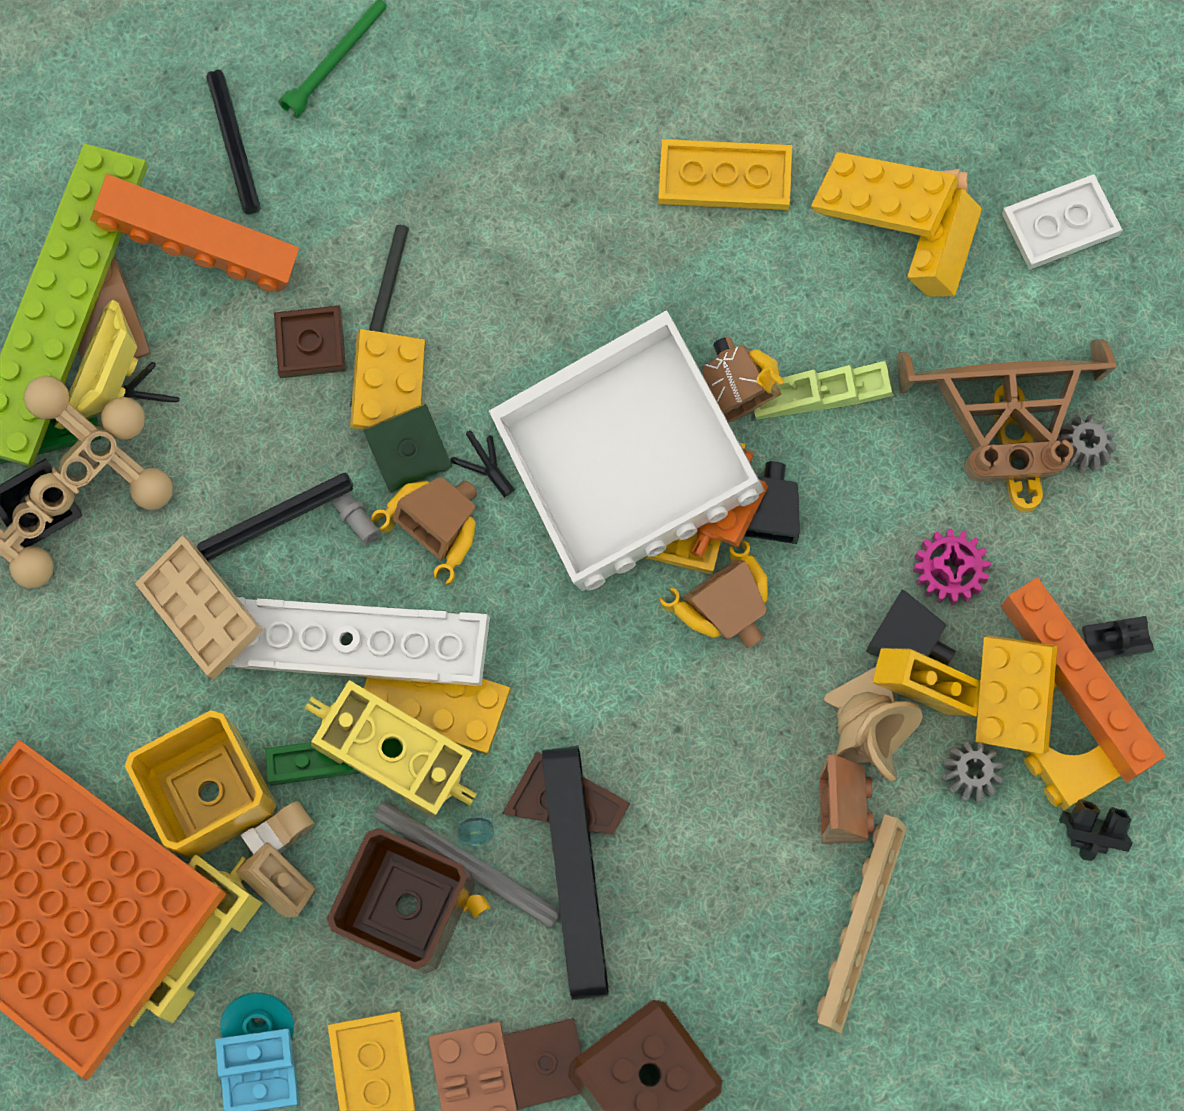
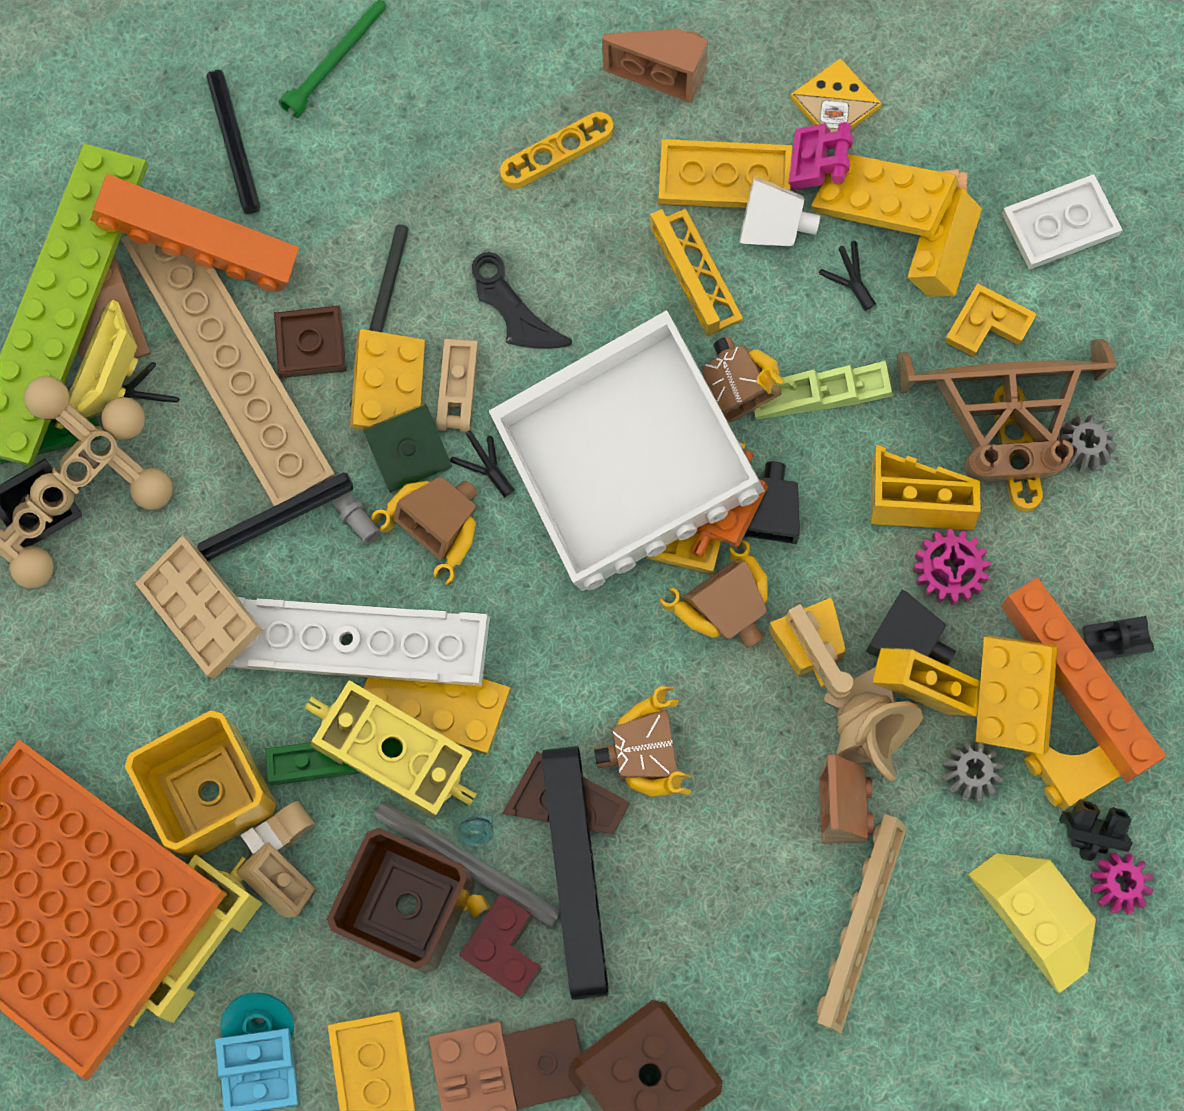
(234, 372): none -> tan plate
(457, 384): none -> tan plate
(493, 948): none -> dark red brick
(522, 325): none -> black piece
(554, 147): none -> yellow beam
(645, 748): none -> torso
(658, 59): none -> nougat slope
(689, 275): none -> yellow fence
(775, 215): none -> white torso
(792, 649): none -> yellow torso
(811, 151): none -> dark pink plate
(820, 654): none -> tan plate
(835, 98): none -> tile
(853, 270): none -> black plant
(920, 495): none -> yellow wedge
(985, 313): none -> yellow plate
(1040, 913): none -> light yellow wedge
(1132, 876): none -> dark pink gear

